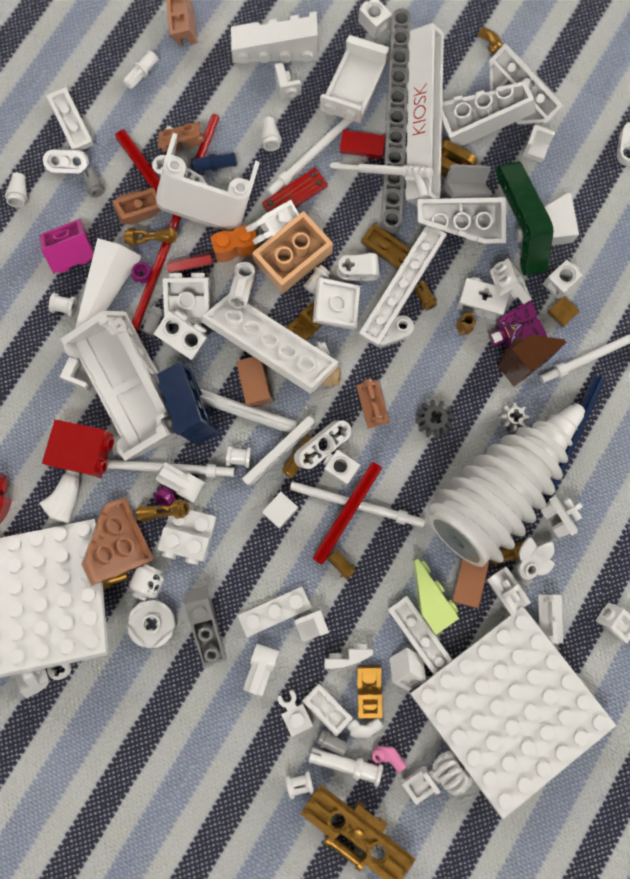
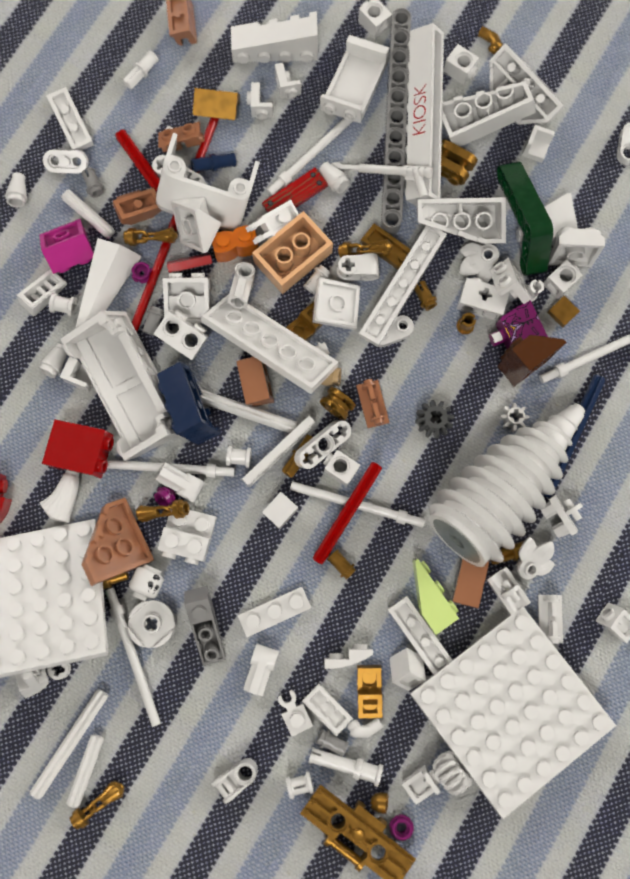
(40, 303): none -> white slope
(53, 361): none -> white cone
(68, 744): none -> white axle
(85, 771): none -> white axle
(88, 214): none -> white axle
(111, 793): none -> pearl gold piece
(117, 611): none -> white bar
(194, 223): none -> white slope
(215, 103): none -> pearl gold panel
(233, 782): none -> white piece
(258, 109): none -> white bracket
(270, 135): white cone -> none
(311, 626): white panel -> none
(335, 178): none -> white cone
(337, 403): none -> pearl gold wheel
(362, 144): red tile -> none
(379, 802): none -> pearl gold hinge
(381, 247): none -> pearl gold piece
(389, 754): bright pink arm -> none
(406, 833): none -> magenta plate
(458, 57): none -> white brick
(467, 181): light grey panel -> none
(475, 261): none -> white plate
(535, 288): none -> white pin
(577, 246): none -> white slope

